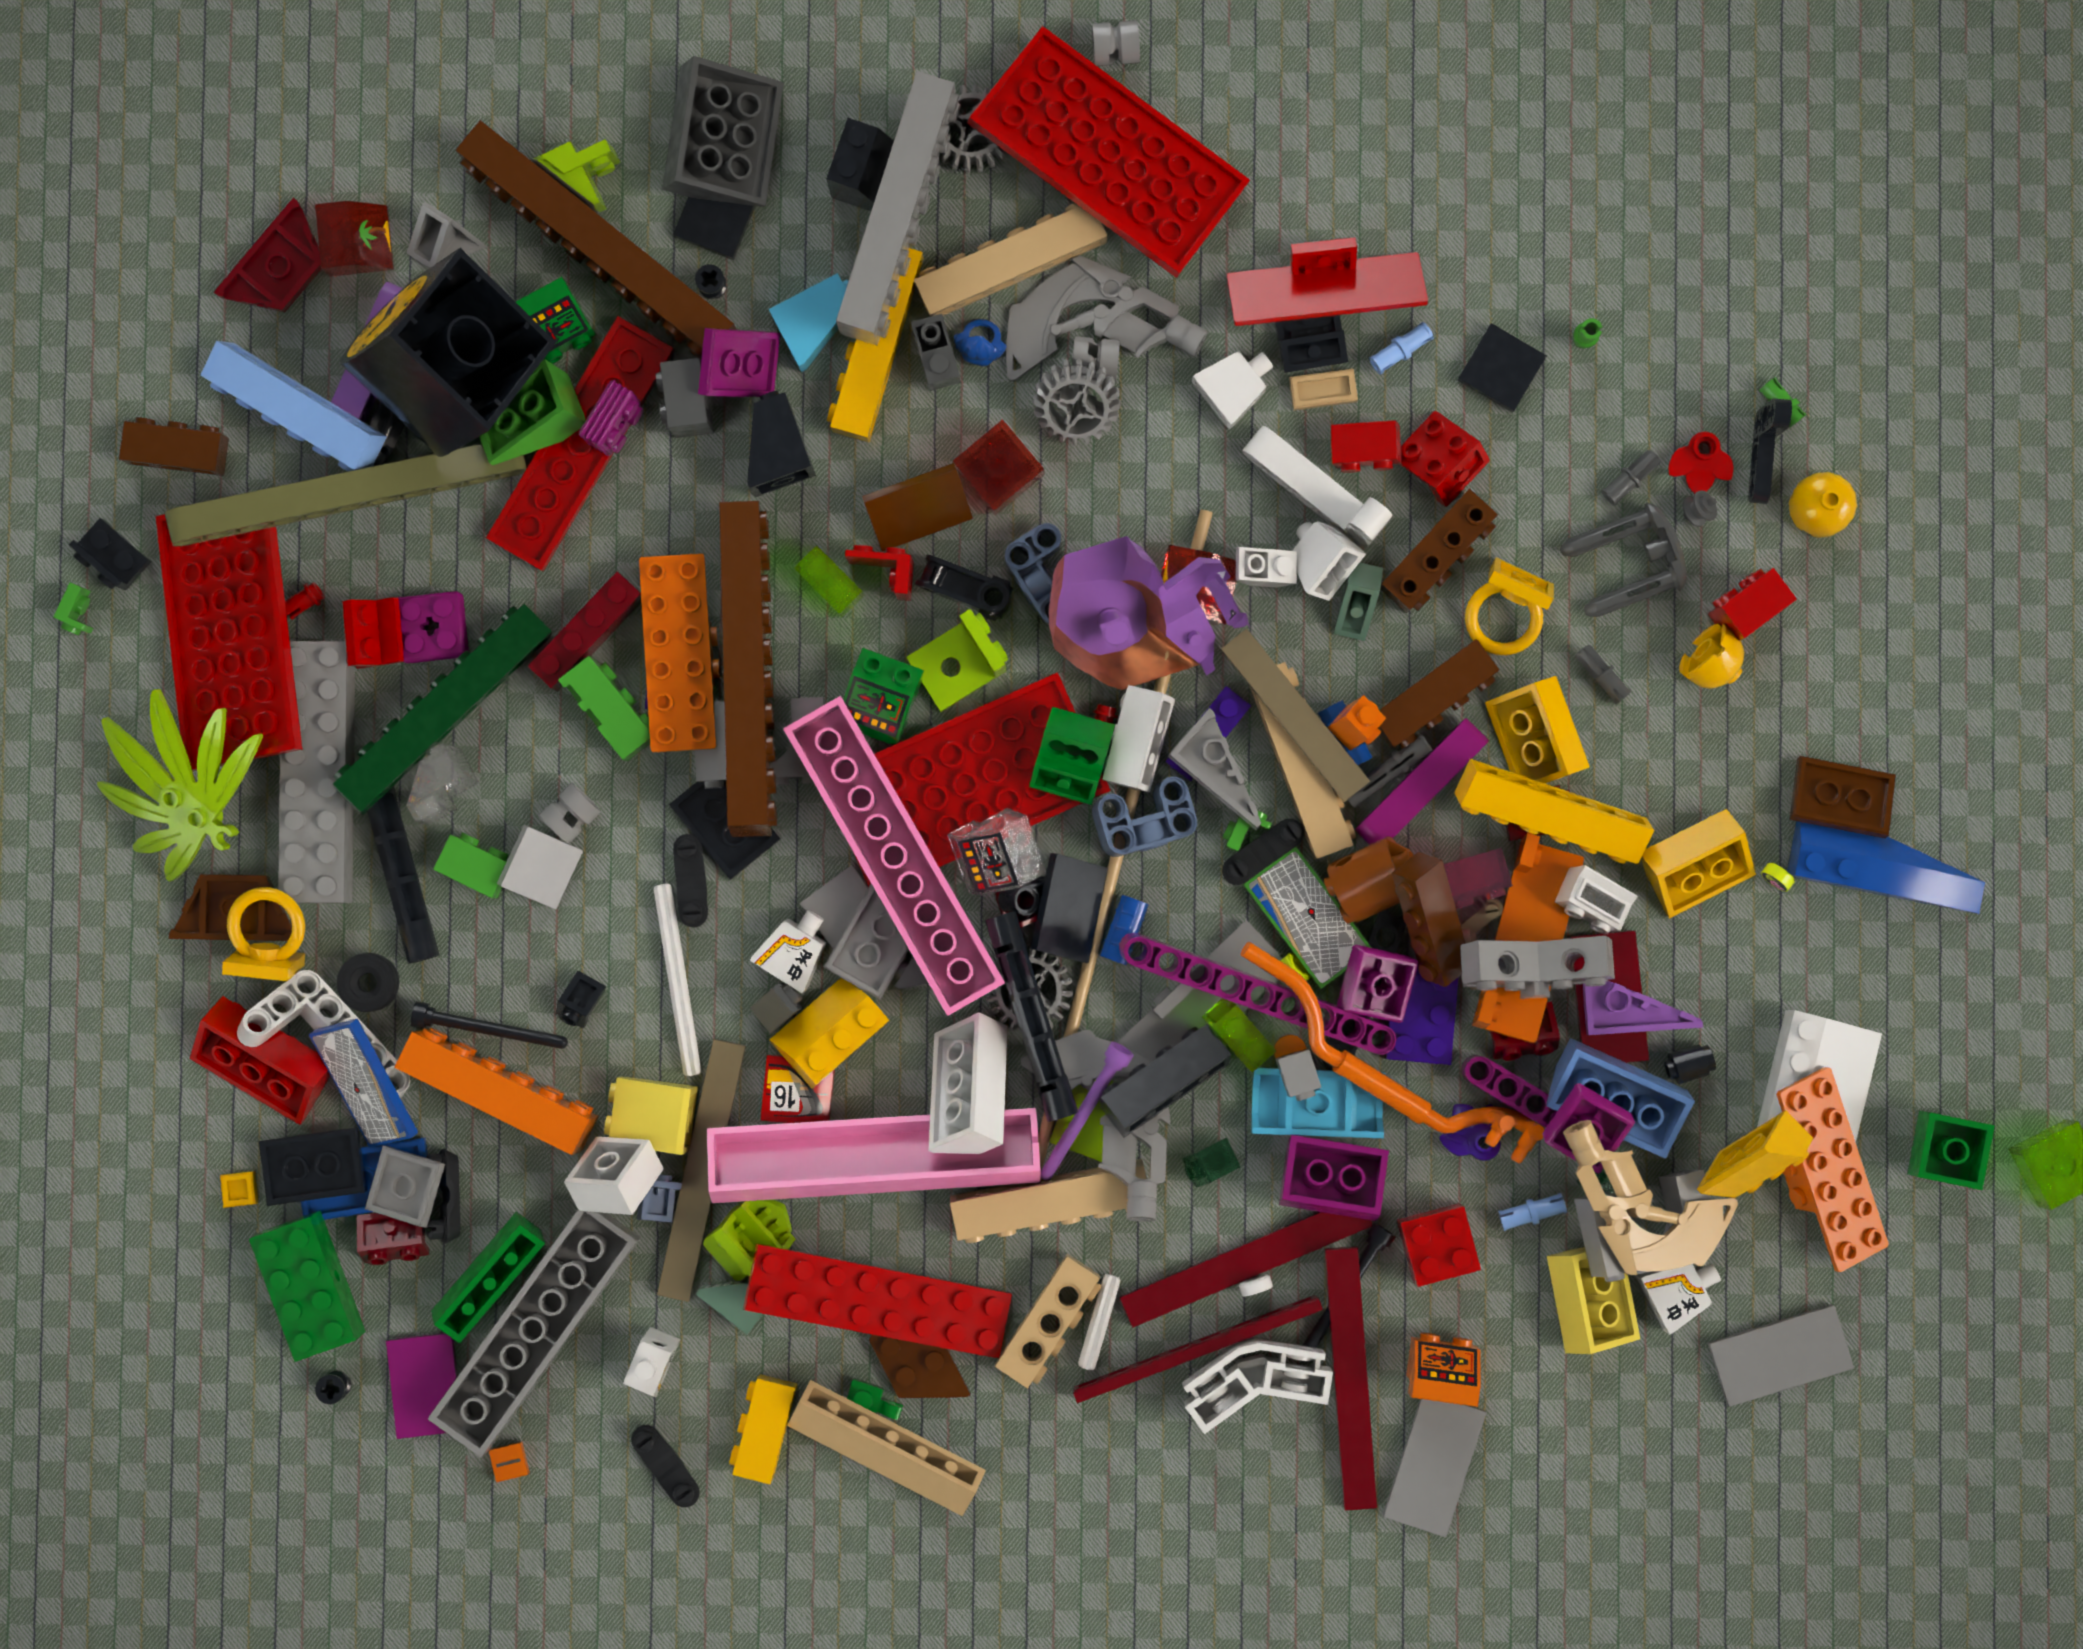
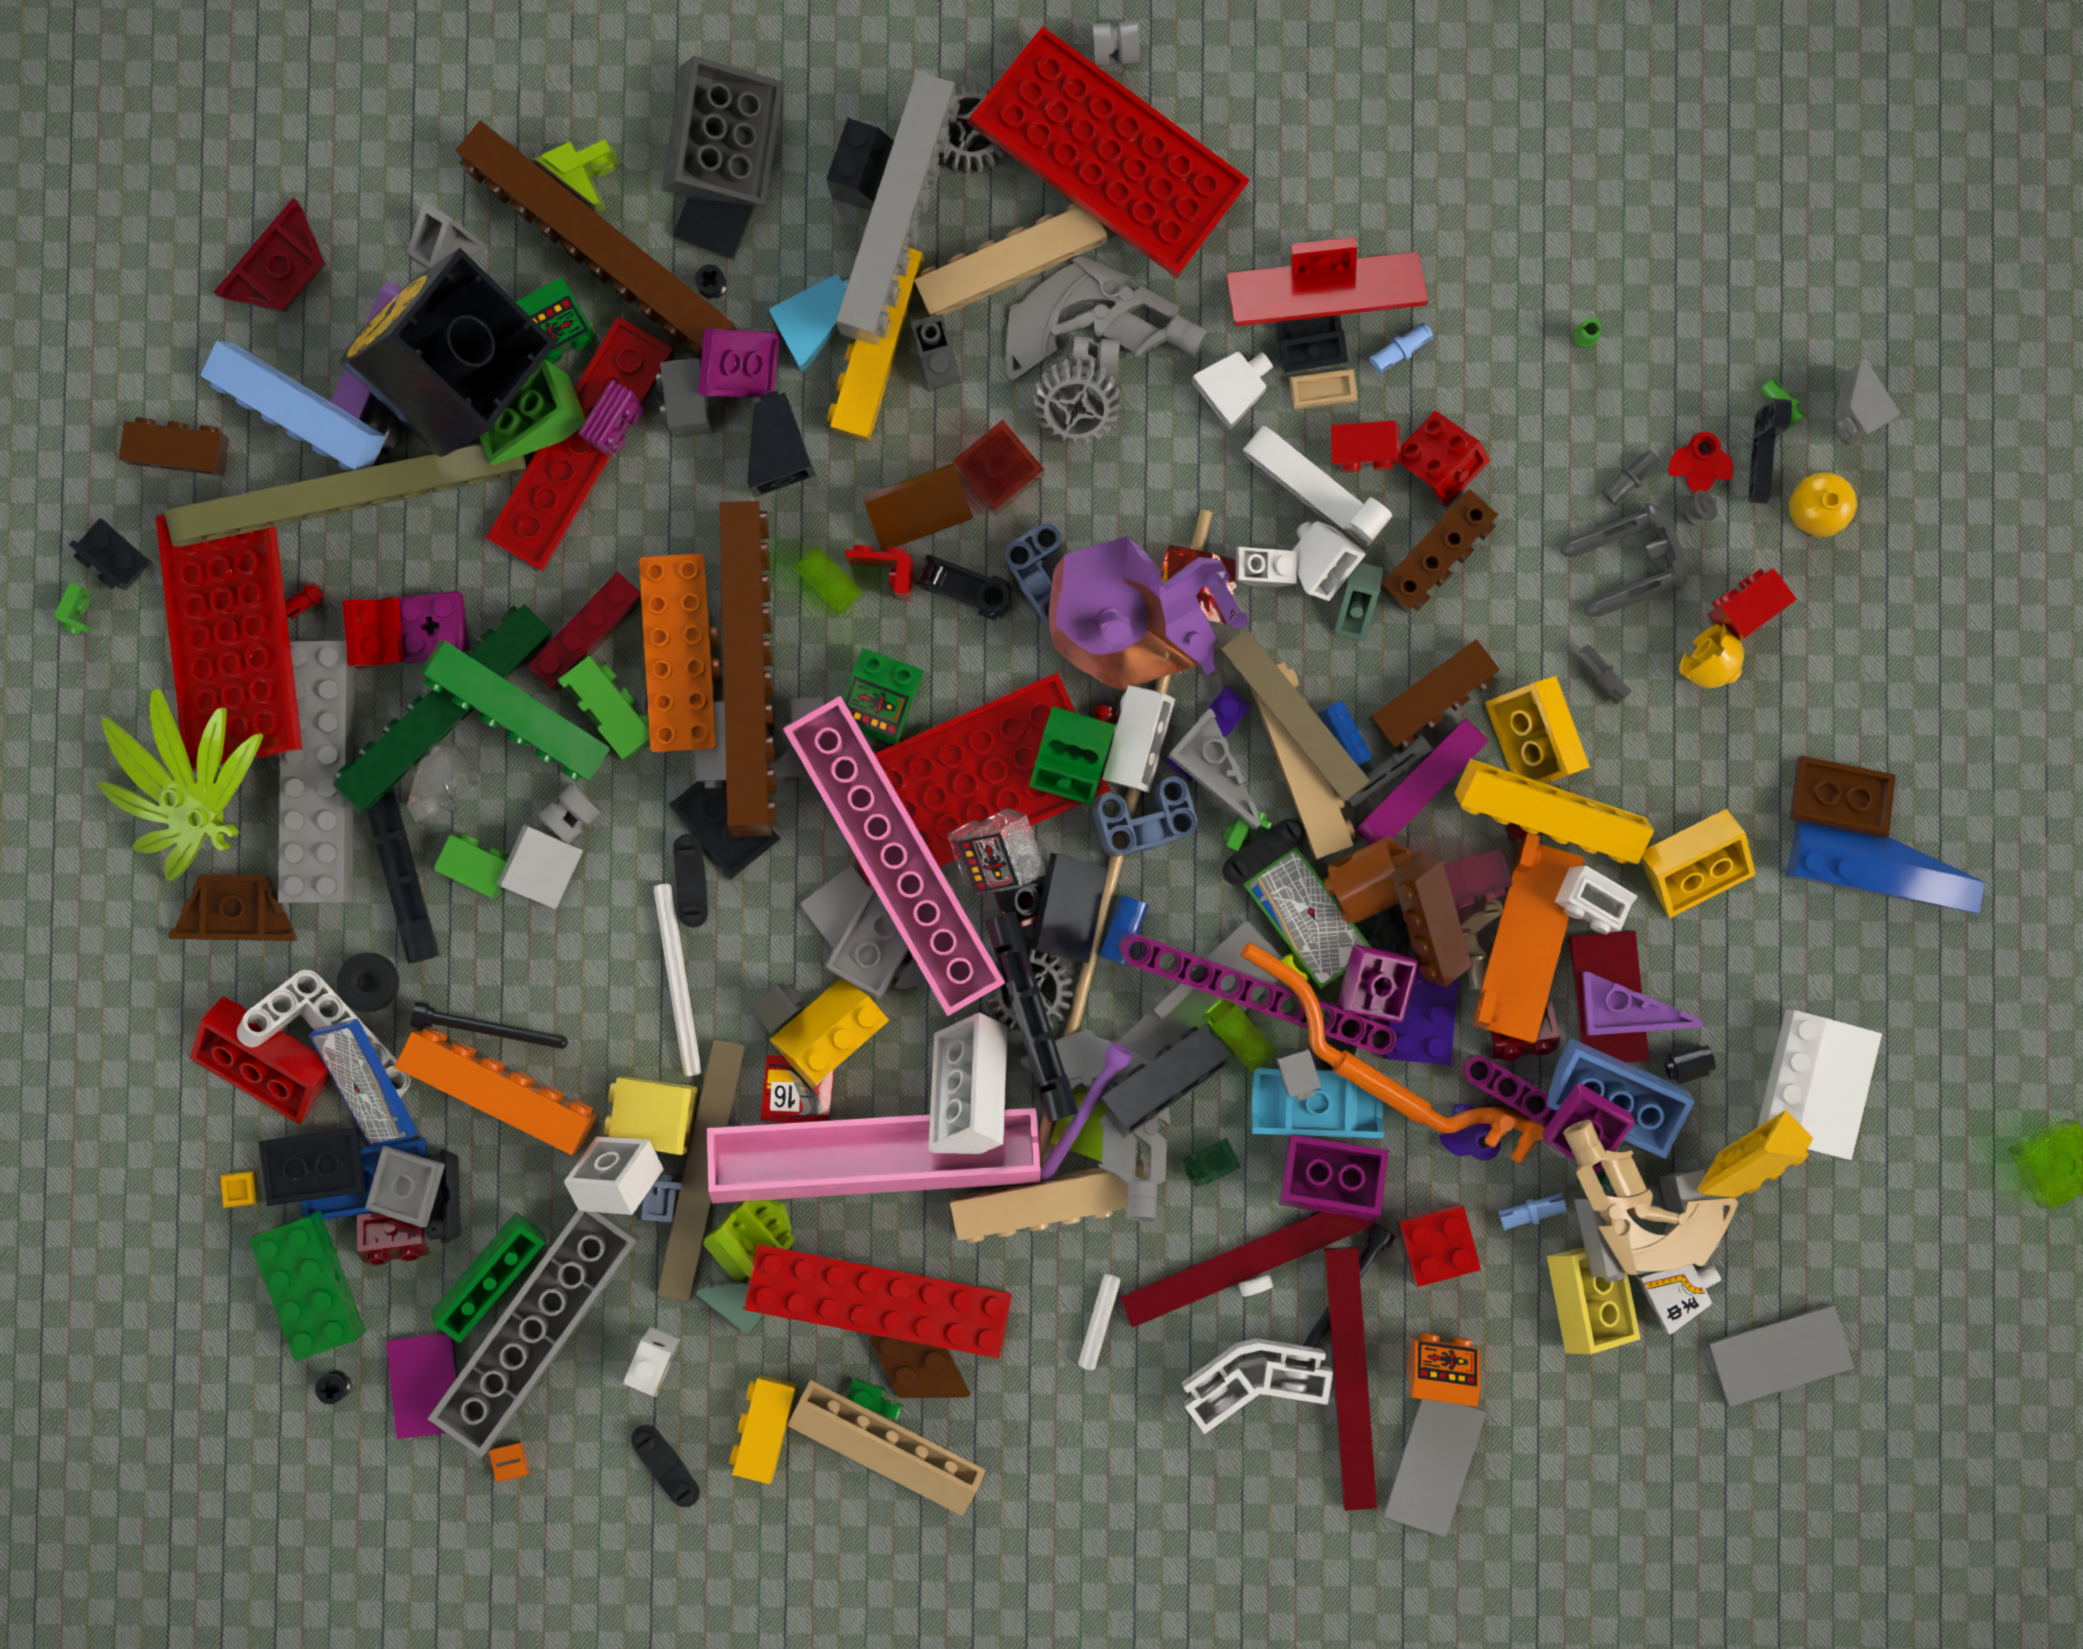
(265, 959): yellow tile -> none
(354, 237): clear red slope -> none
(514, 711): none -> green brick
(579, 999): black bracket -> none
(793, 951): white torso -> none
(971, 647): lime bracket -> none
(978, 349): blue piece -> none
(1012, 1359): tan brick -> none
(1197, 1348): dark red tile -> none
(1288, 1044): orange tile -> none
(1358, 723): orange brick -> none
(1502, 367): black tile -> none
(1519, 588): yellow tile -> none
(1536, 965): light grey brick -> none
(1777, 877): neon yellow tile -> none
(1832, 1175): orange bracket -> none
(1862, 404): none -> light grey slope
(1950, 1150): green brick -> none

